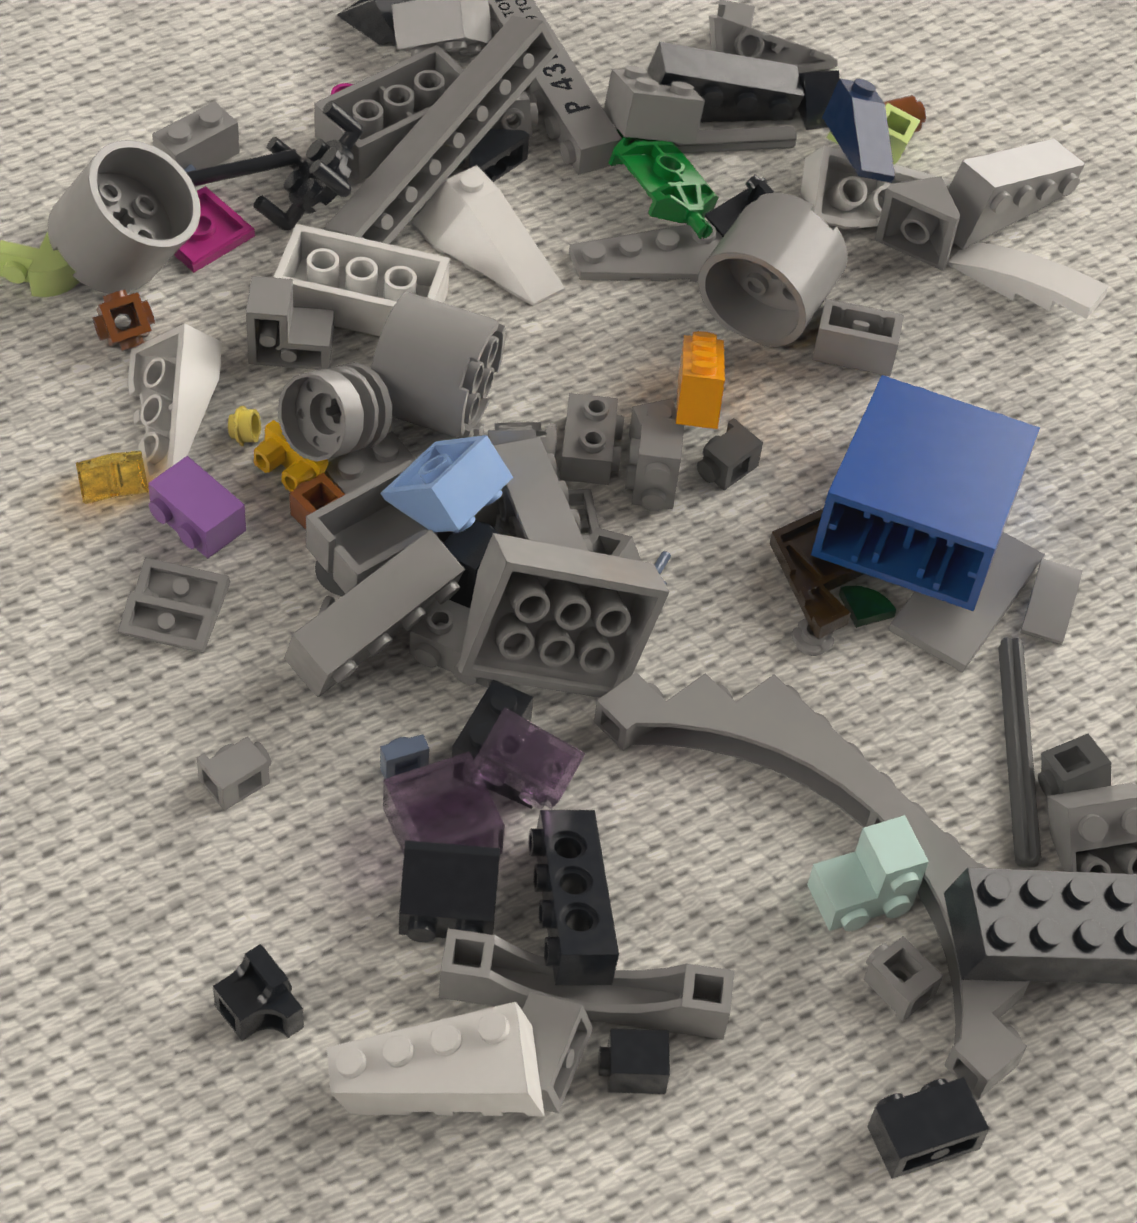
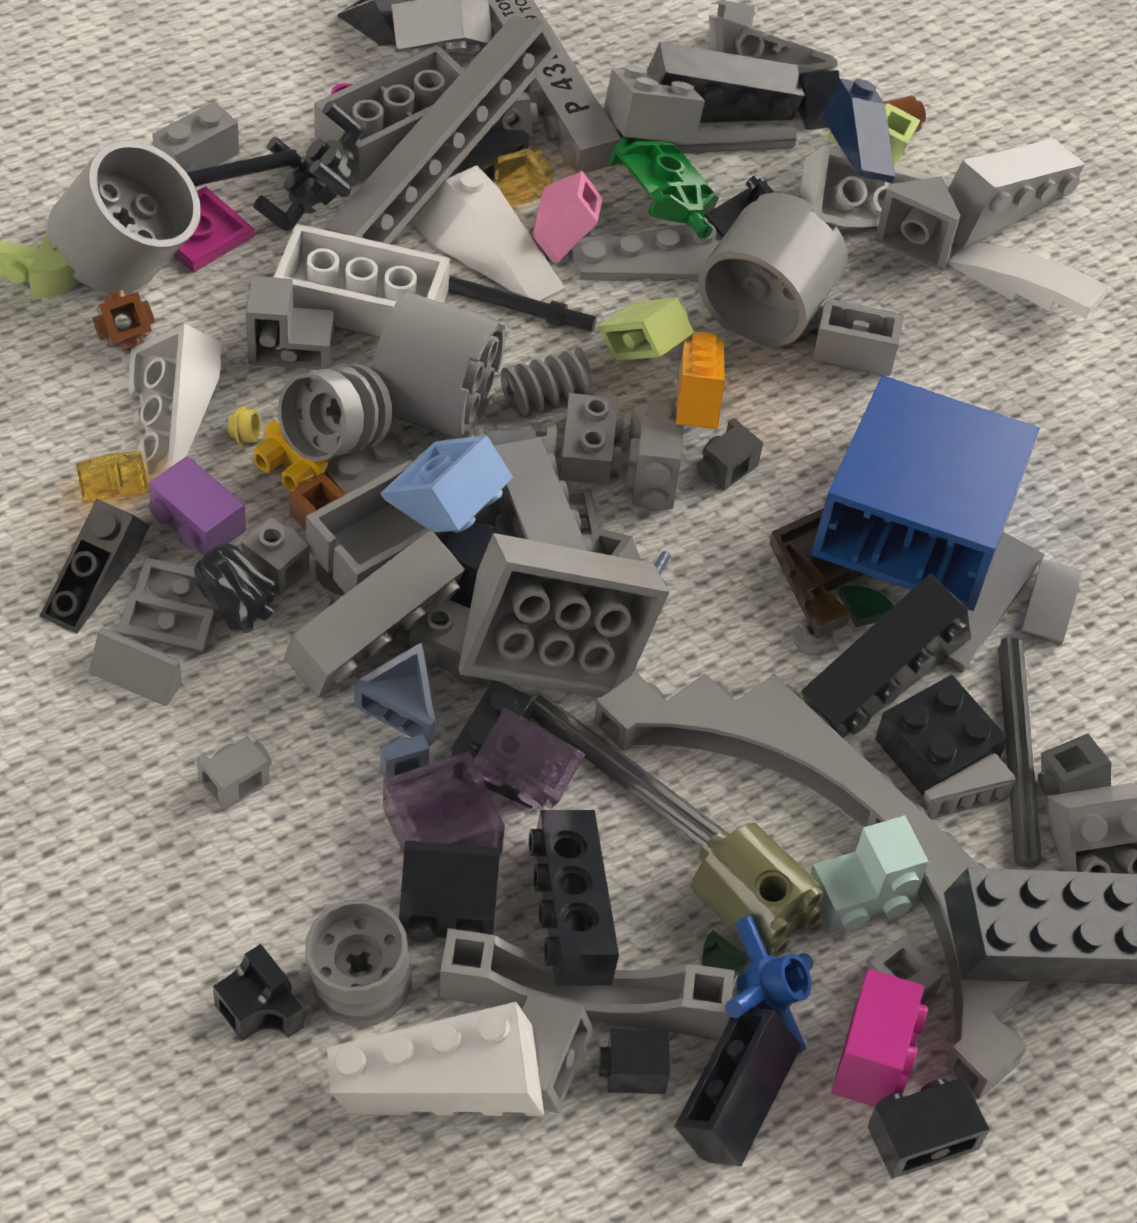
(94, 564): none -> black slope
(135, 667): none -> light grey slope
(235, 587): none -> black piece
(277, 553): none -> light grey brick
(350, 940): none -> light grey wheel
(399, 694): none -> sand blue slope
(523, 175): none -> clear yellow panel
(546, 380): none -> light grey piece
(554, 312): none -> black bar
(566, 215): none -> bright pink slope
(625, 771): none -> dark grey axle
(646, 329): none -> yellowish green brick
(722, 954): none -> dark green tile
(738, 1087): none -> black brick
(757, 878): none -> olive cylinder
(770, 980): none -> blue bar
(880, 1039): none -> dark pink brick
(890, 657): none -> black wedge
(938, 733): none -> black brick
(973, 787): none -> light grey slope

